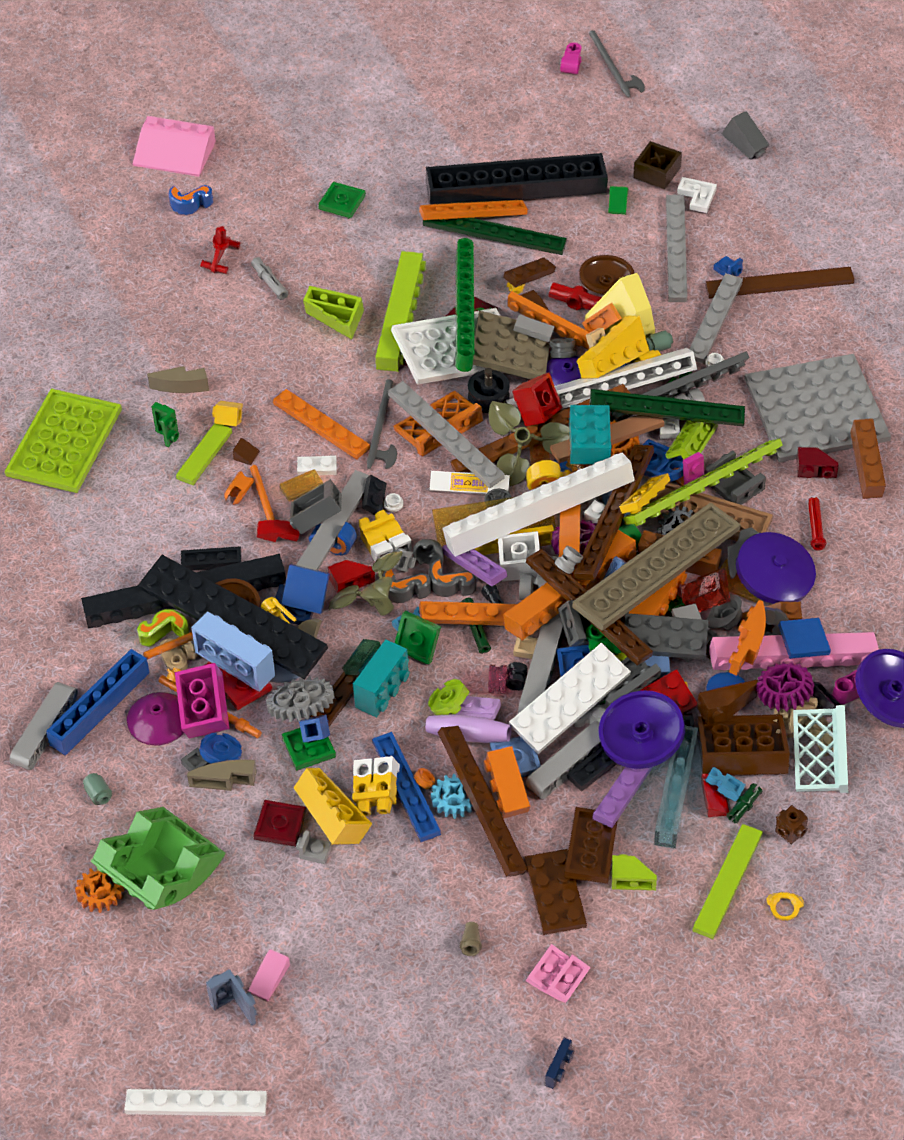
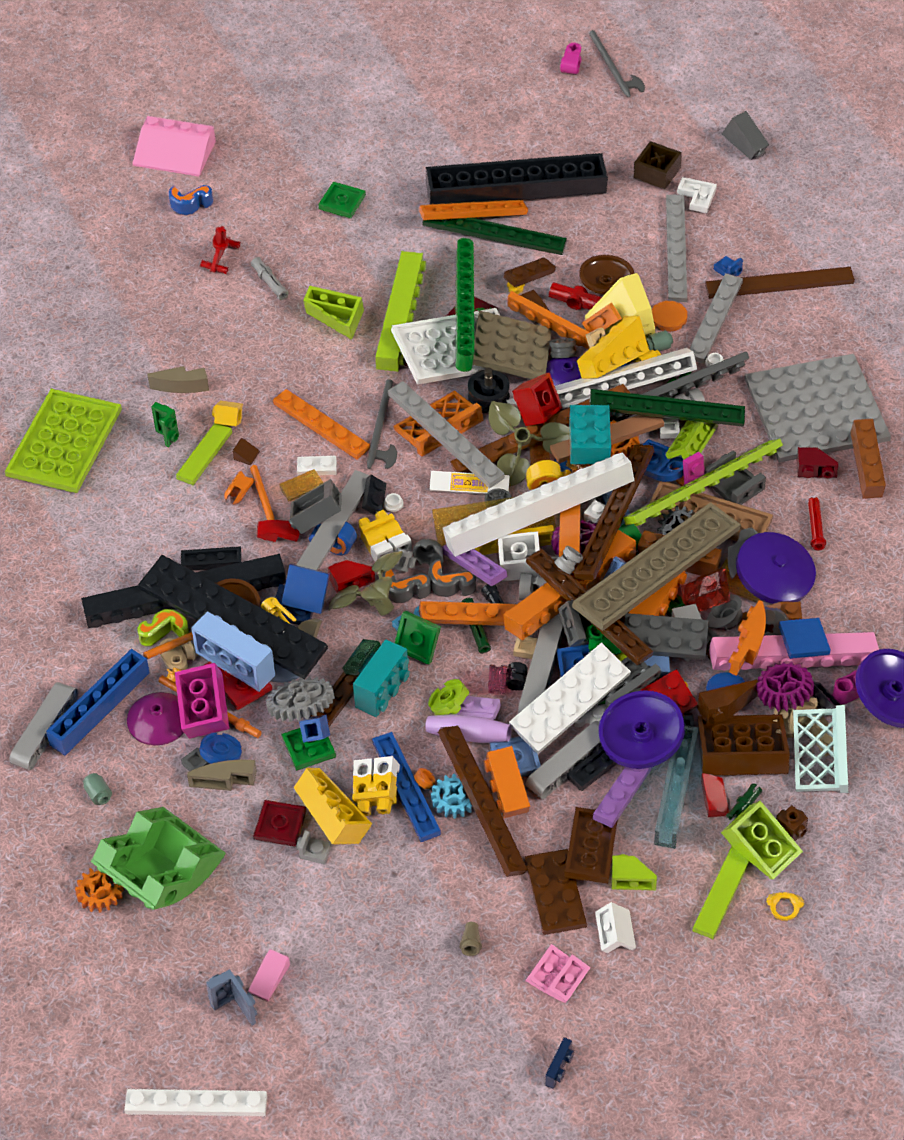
(533, 328): light grey tile -> none
(615, 927): none -> white panel
(618, 200): green slope -> none
(644, 494): yellow plate -> none
(669, 315): none -> orange tile
(728, 785): dark azure plate -> none
(762, 840): none -> lime slope

